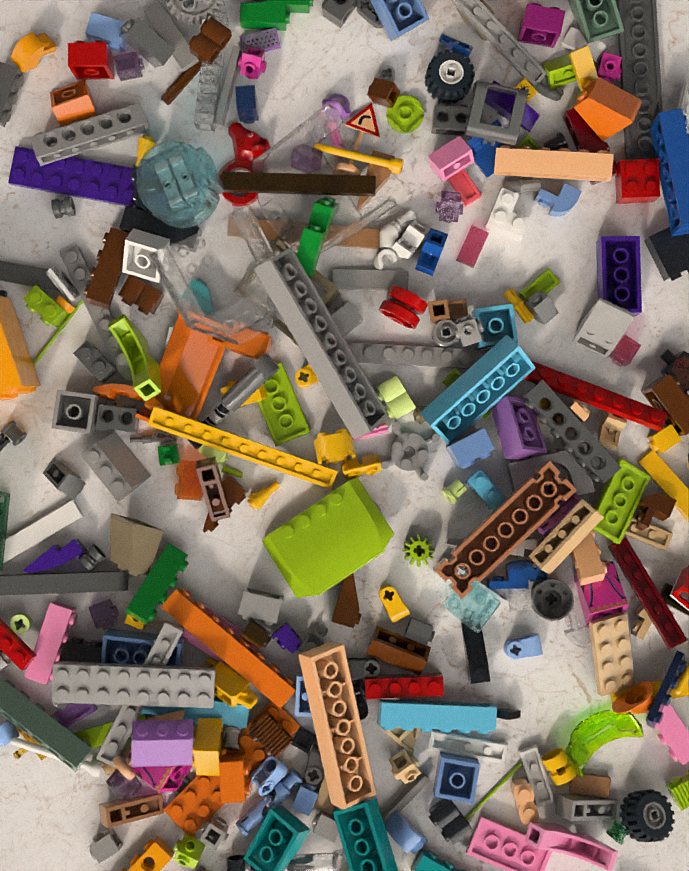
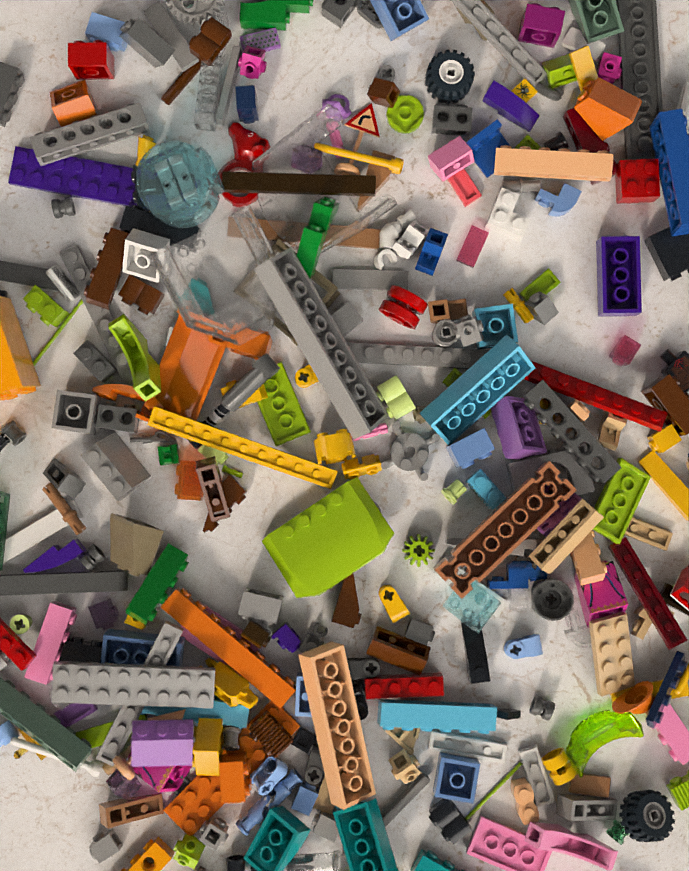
(30, 50): light orange brick -> none
(64, 304): light orange piece -> none
(69, 515): none -> medium nougat pin
(129, 66): clear purple brick -> none
(259, 498): yellow cone -> none
(404, 833): medium blue brick -> none
(449, 206): clear purple brick -> none
(453, 44): blue tile -> none
(490, 132): dark grey piece -> none
(542, 708): none -> dark grey wheel
(603, 327): light grey slope -> none
(654, 505): reddish brown brick -> none

